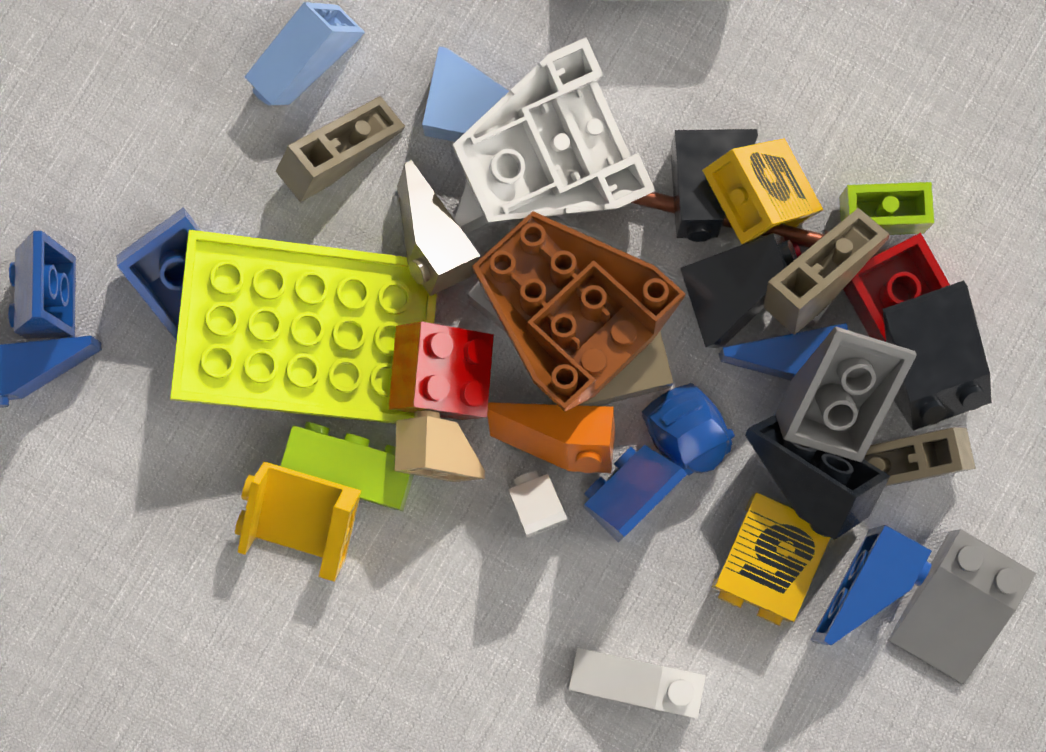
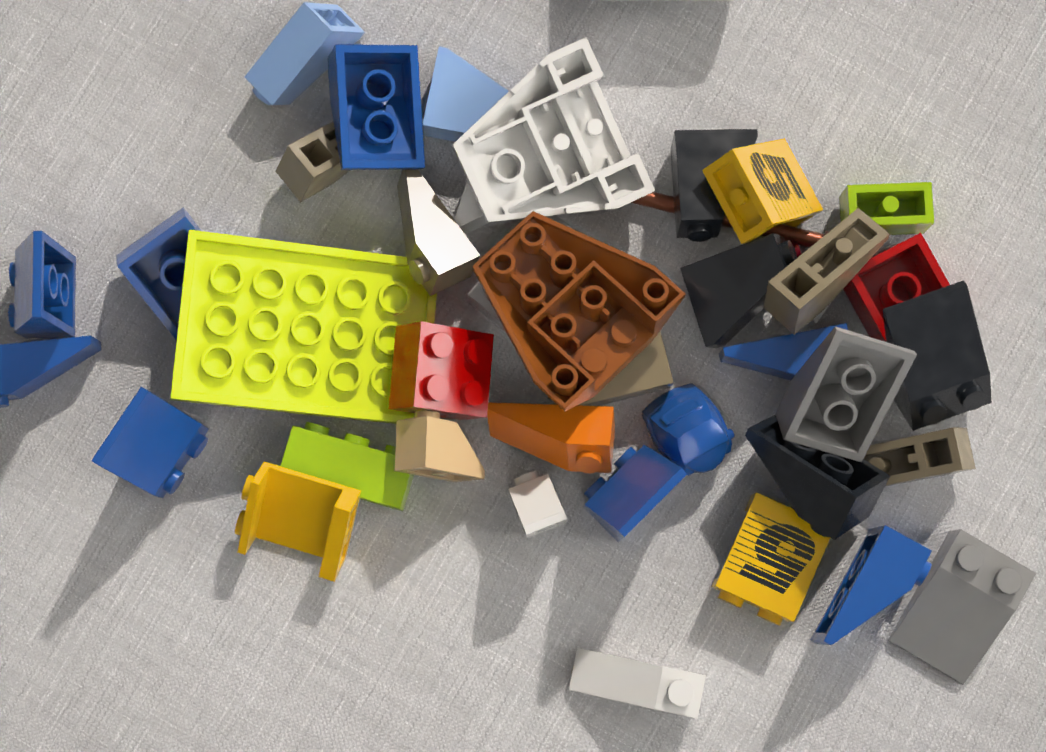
(152, 444): none -> blue slope
(376, 106): none -> blue slope

